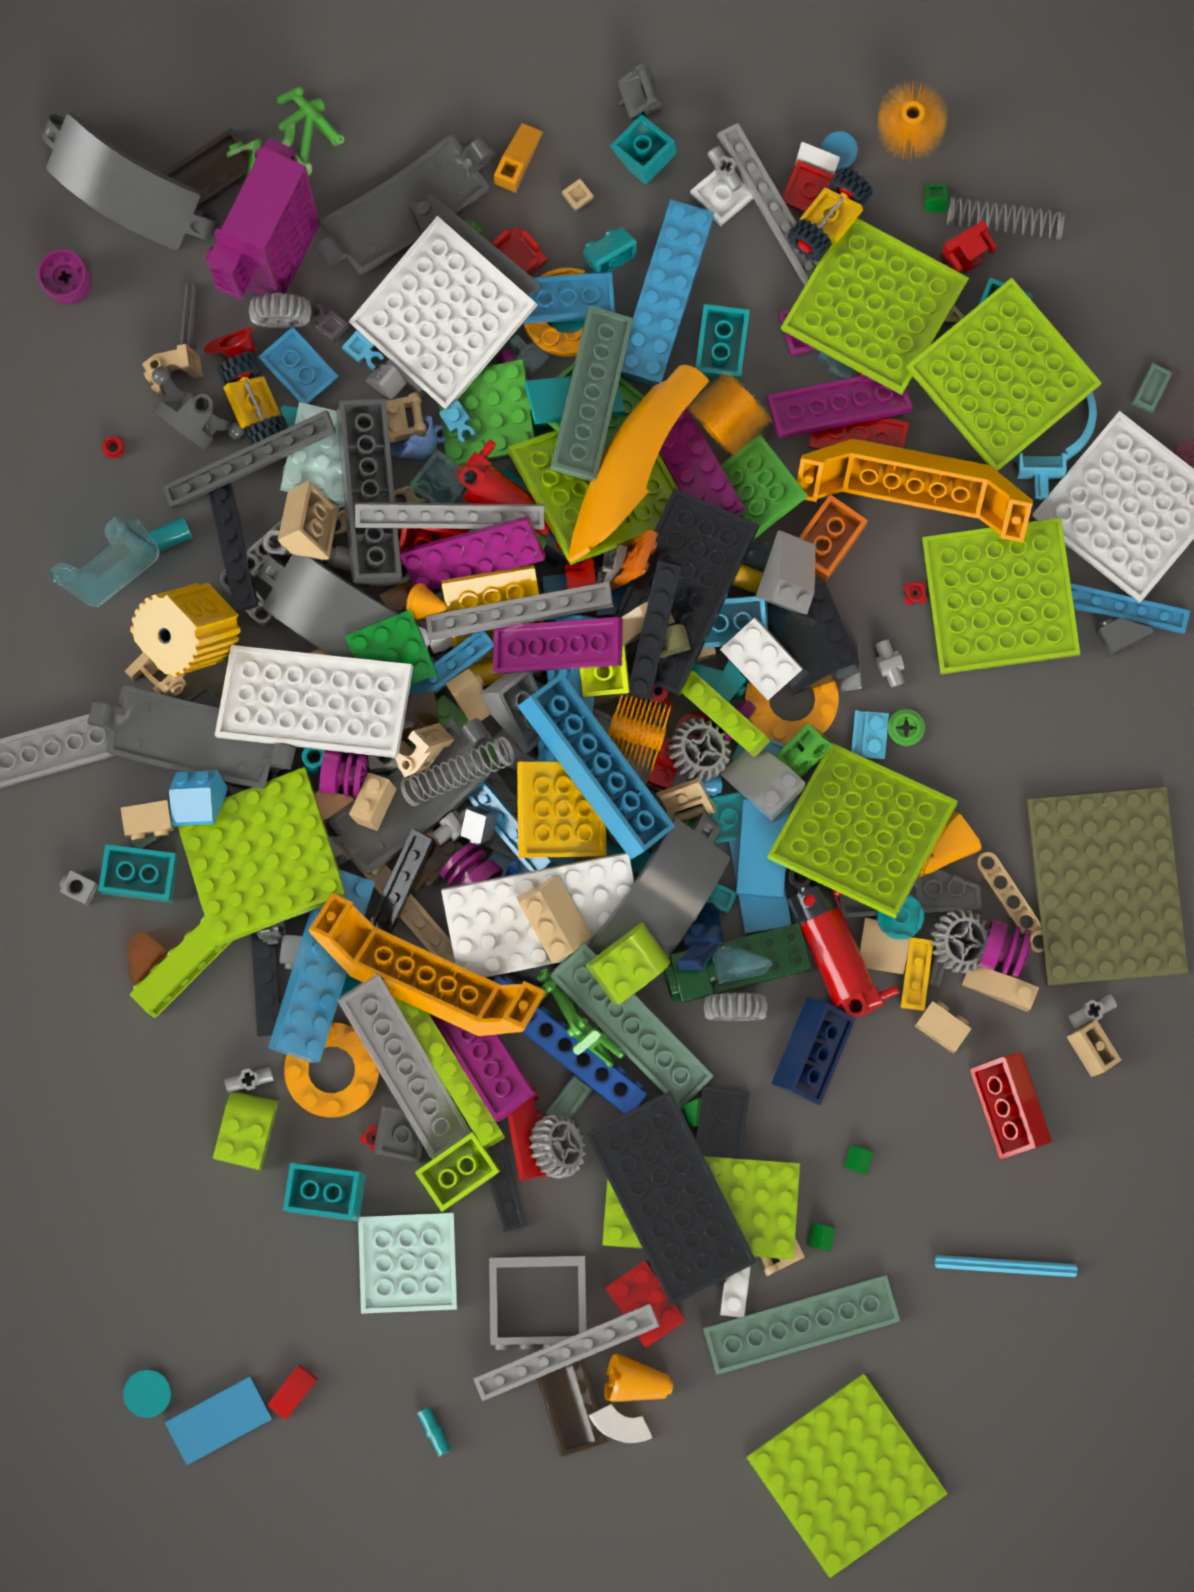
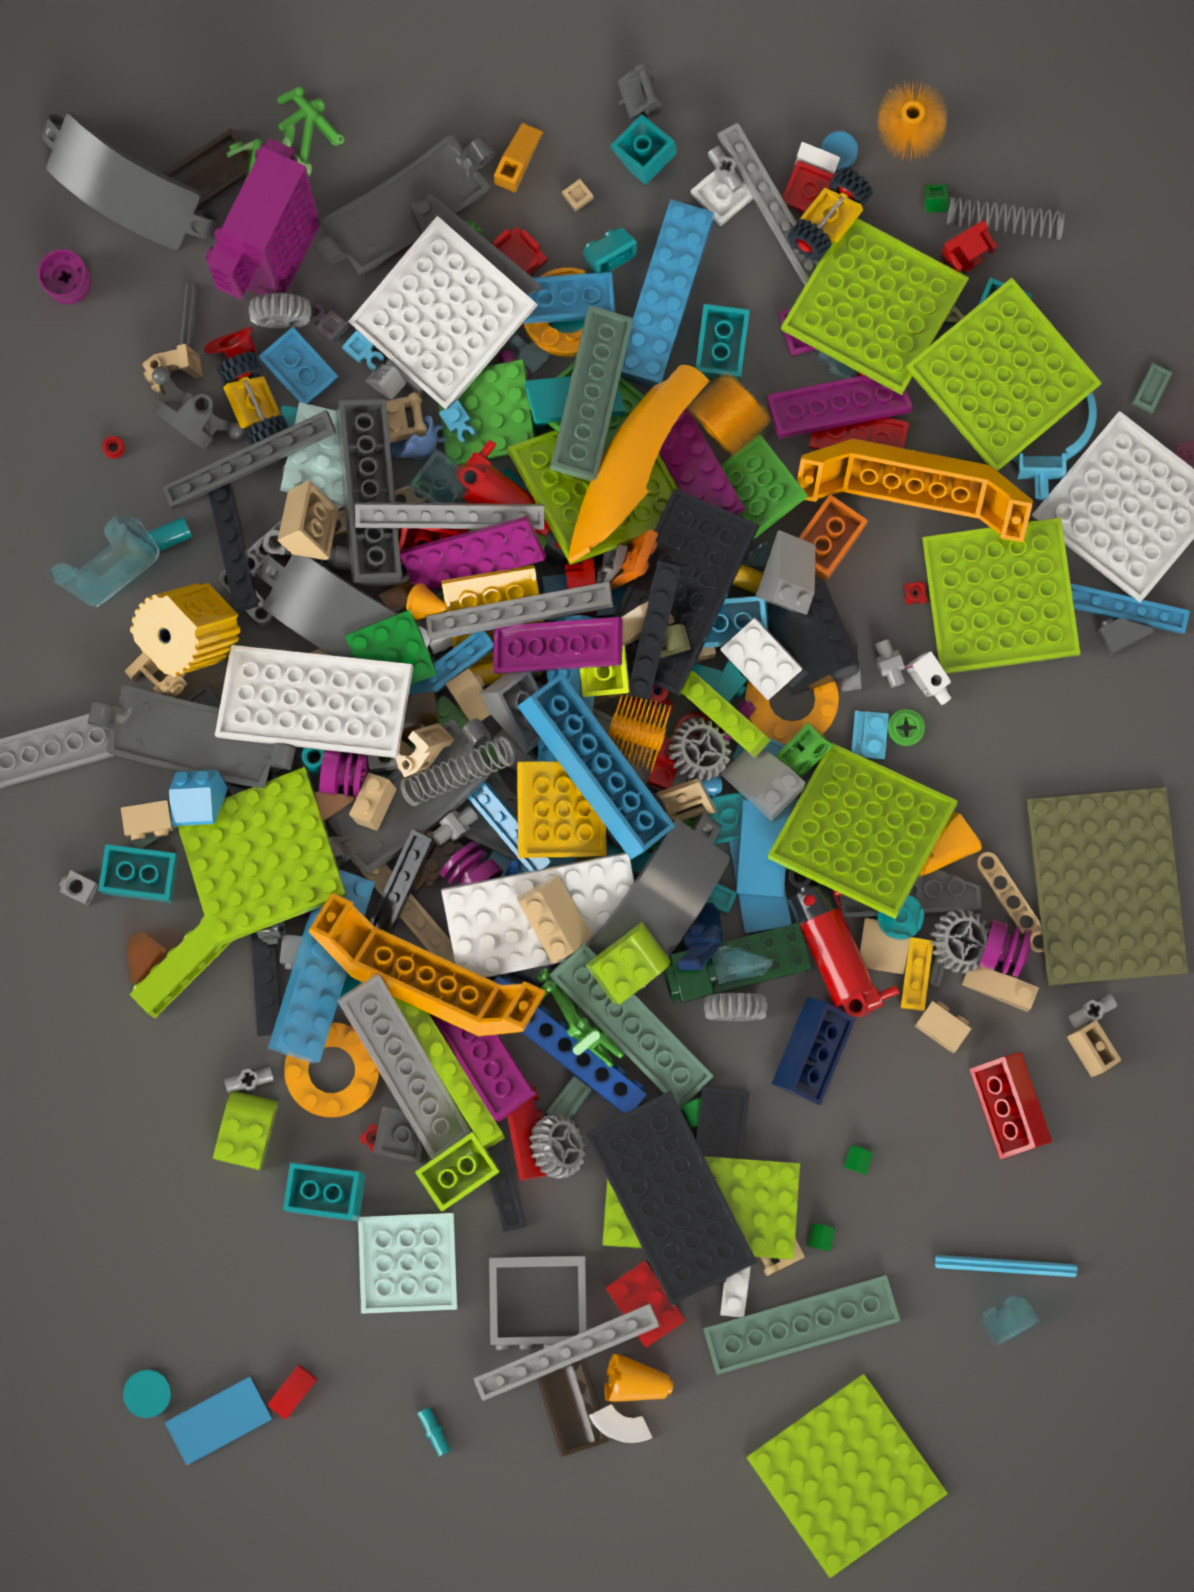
(479, 824): brick -> none
(922, 671): none -> white torso
(1008, 1320): none -> clear light blue slope

